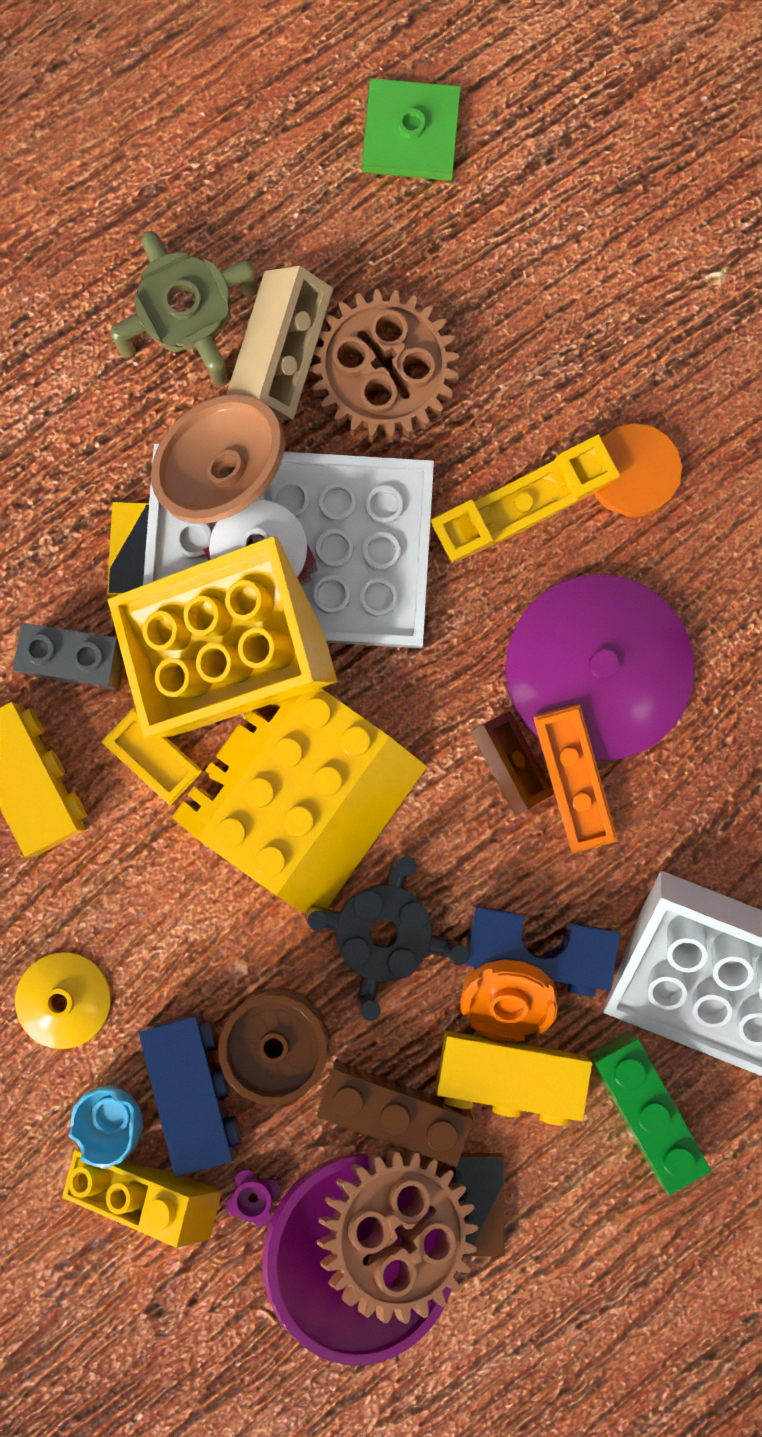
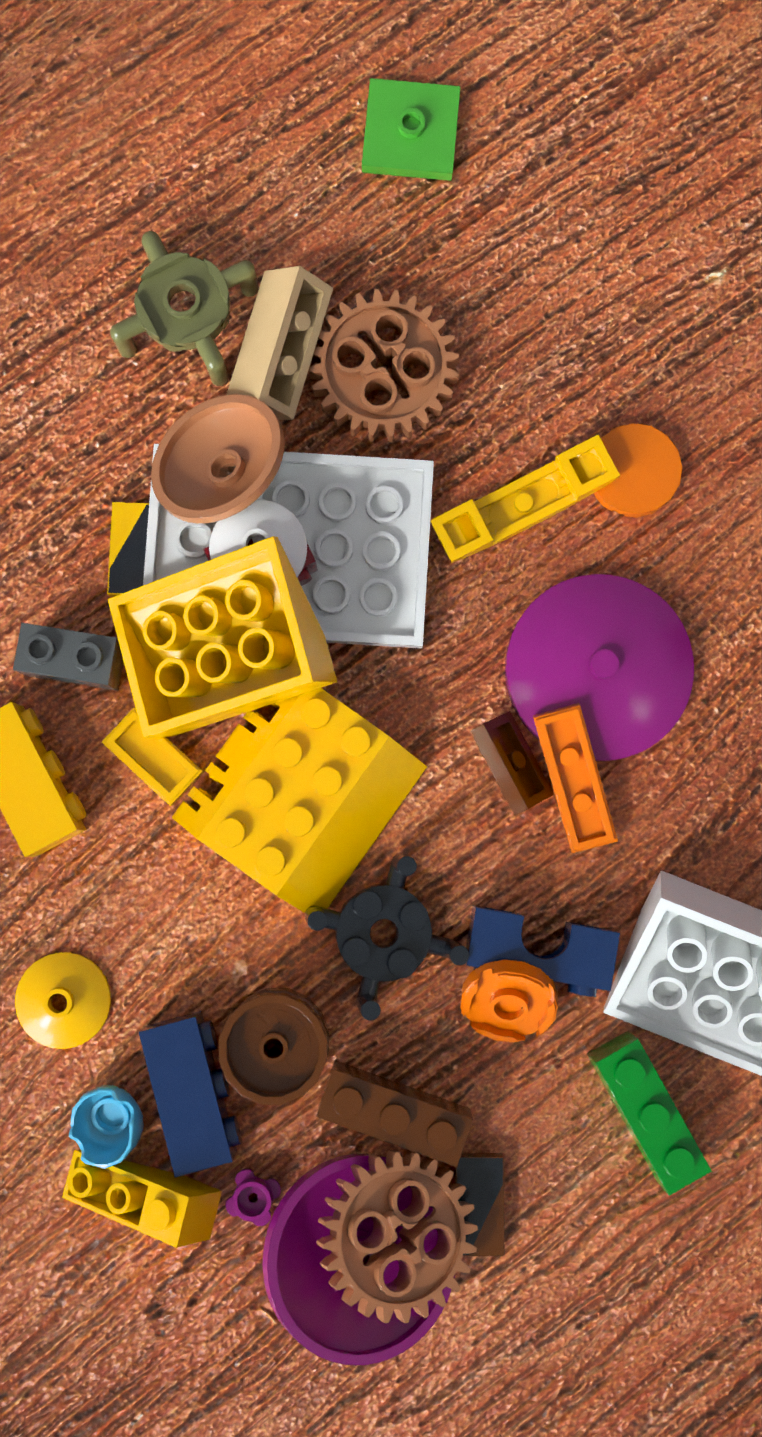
(513, 1078): yellow brick -> none

